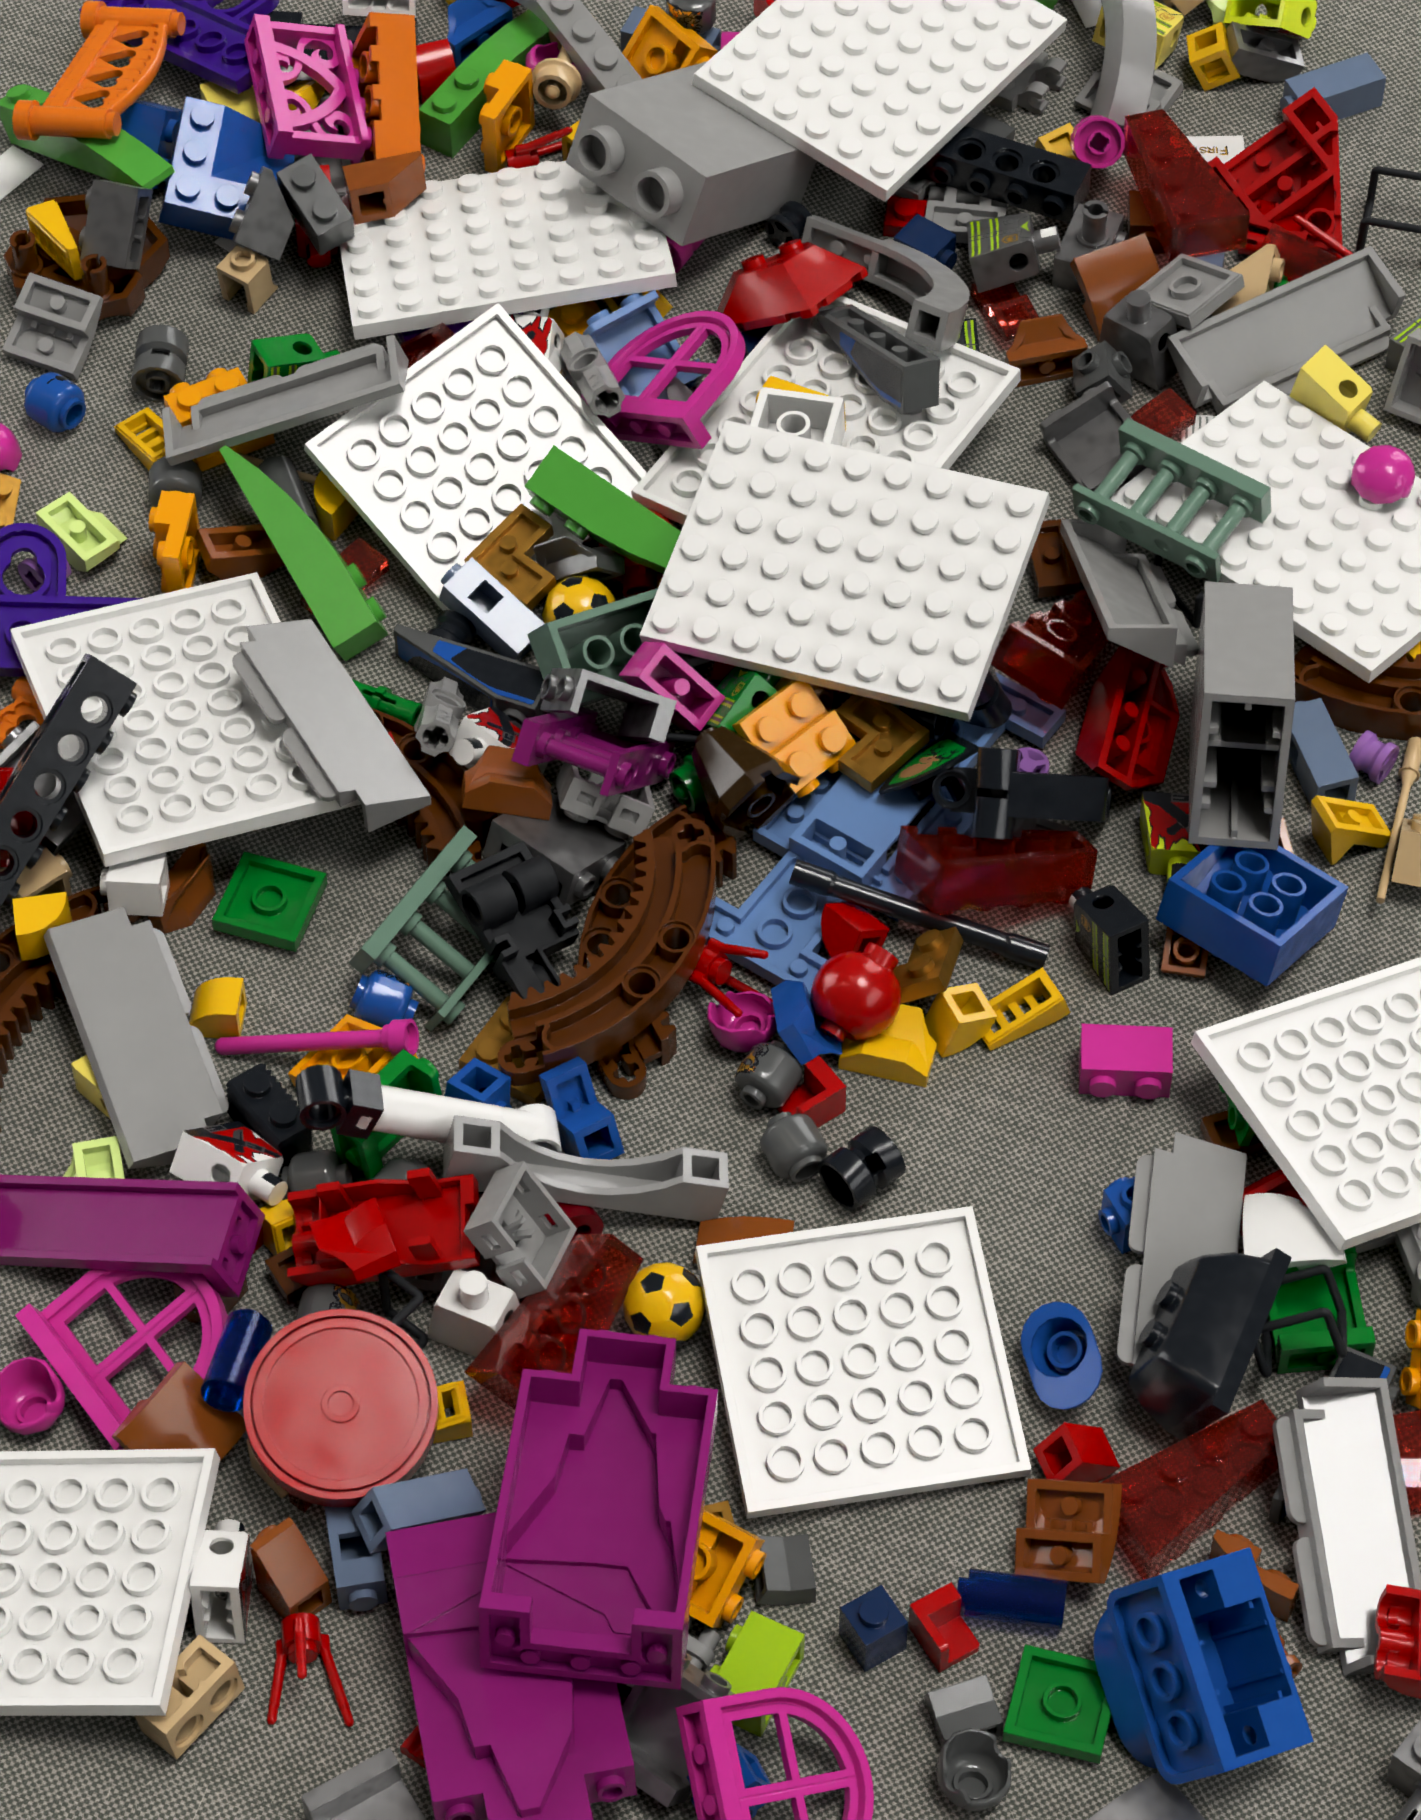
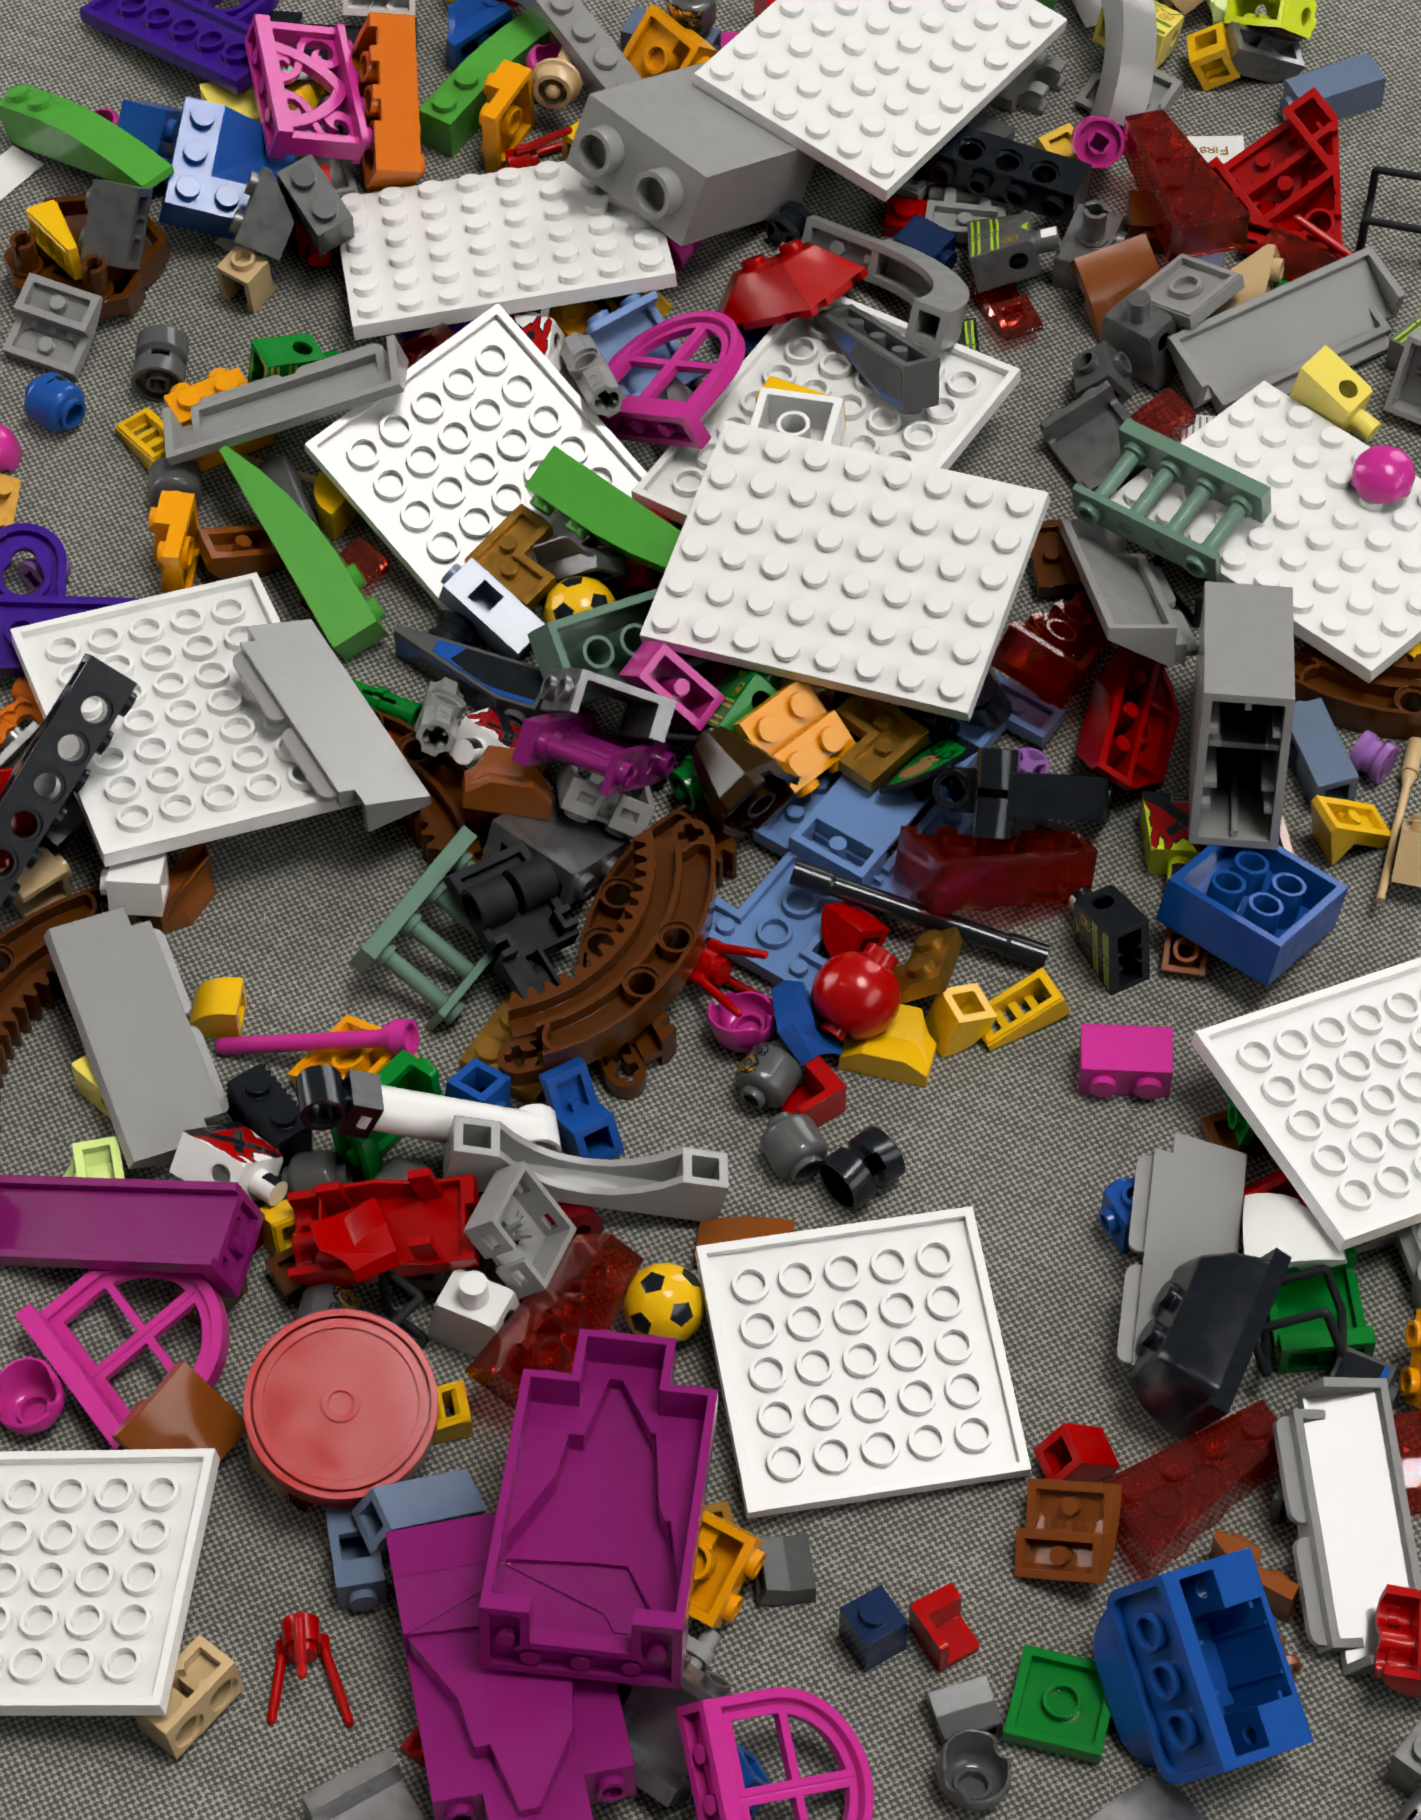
(34, 917): yellow brick -> none
(84, 533): yellowish green slope -> none
(104, 30): orange piece -> none
(222, 1566): white torso -> none
(238, 1346): clear blue brick -> none
(269, 901): green plate -> none
(289, 1571): dark orange slope -> none
(383, 186): dark orange slope -> none
(383, 999): blue head -> none
(434, 66): red brick -> none
(759, 1658): lime brick -> none
(1013, 1598): clear blue brick -> none
(1044, 349): dark orange slope -> none
(1061, 1355): blue piece -> none

